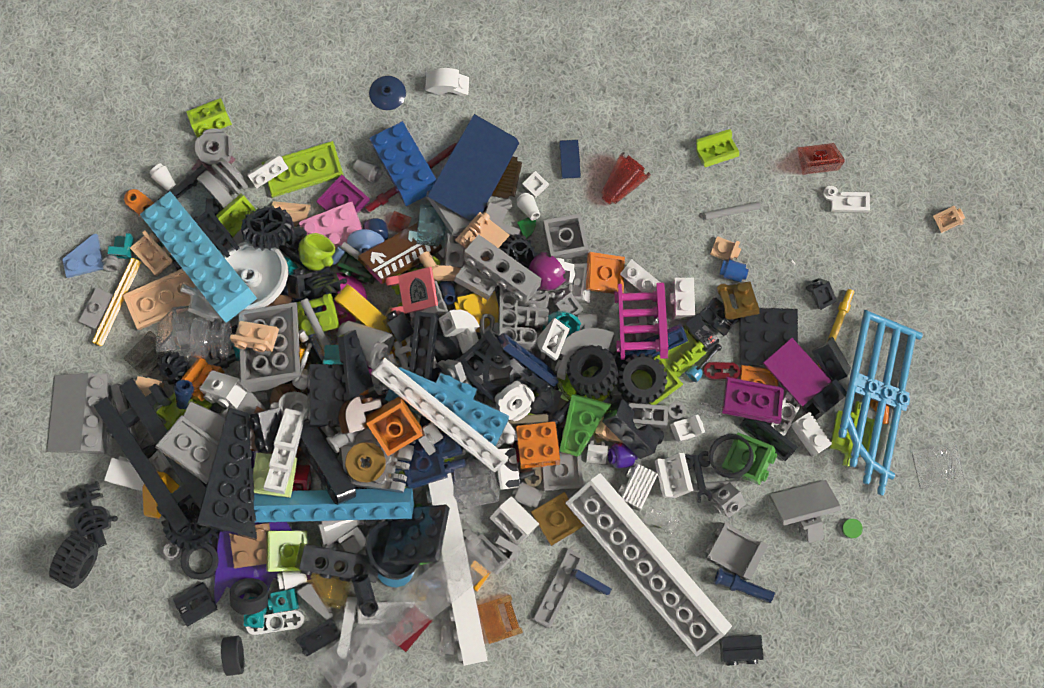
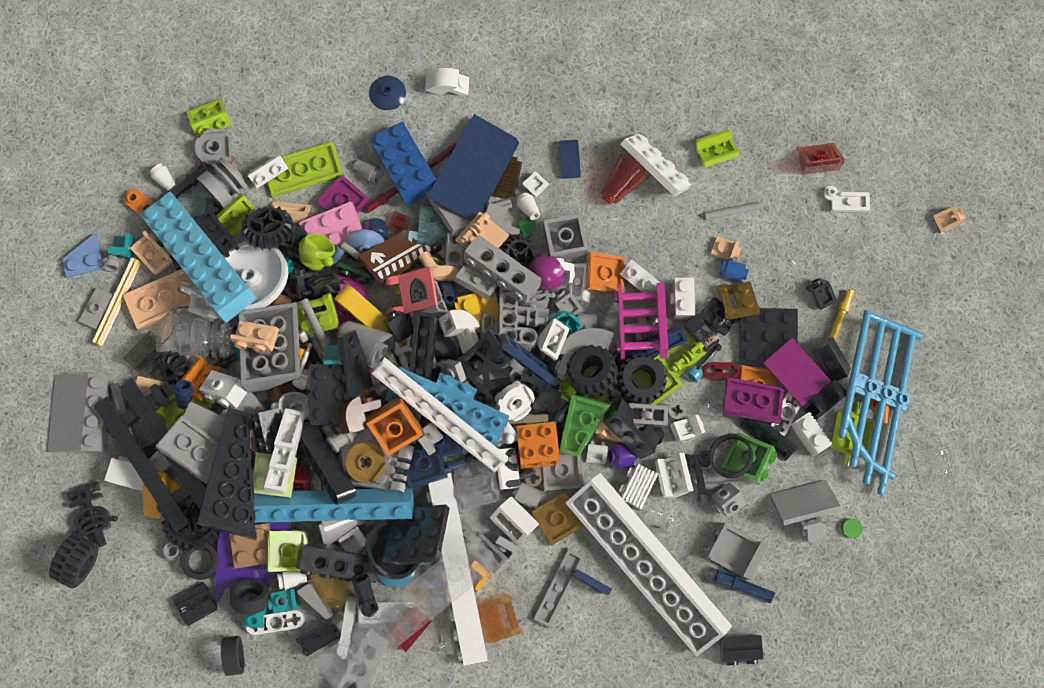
(655, 164): none -> white plate

